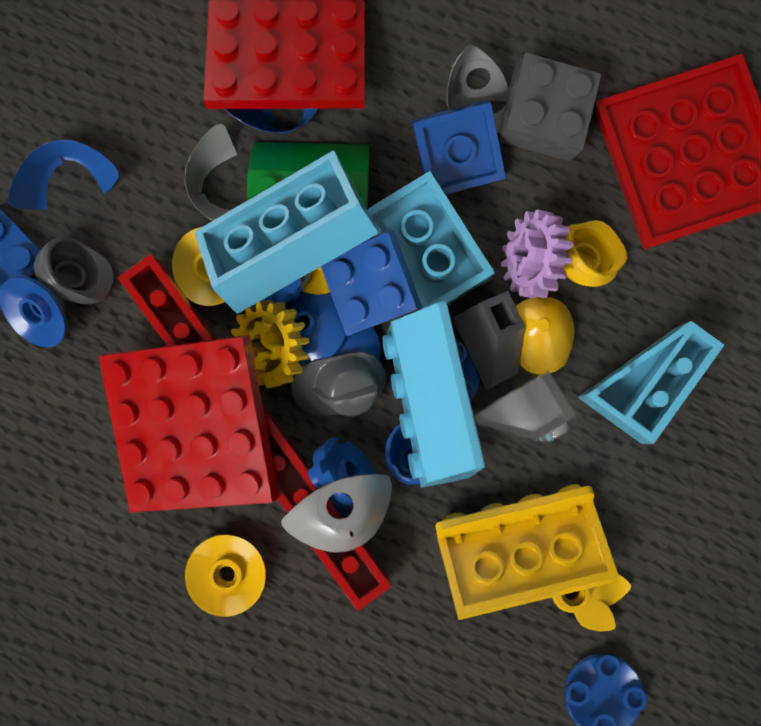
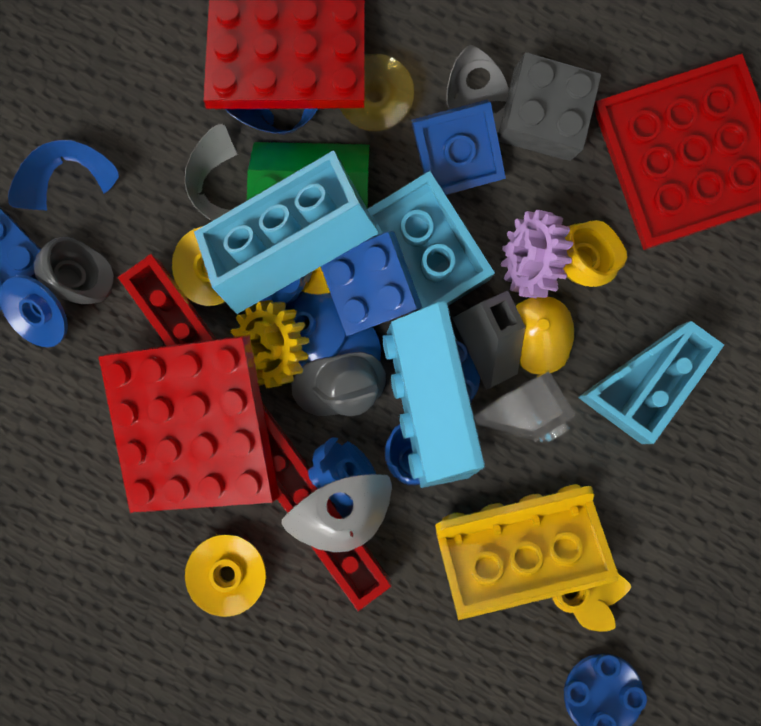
(395, 85): none -> clear yellow dish

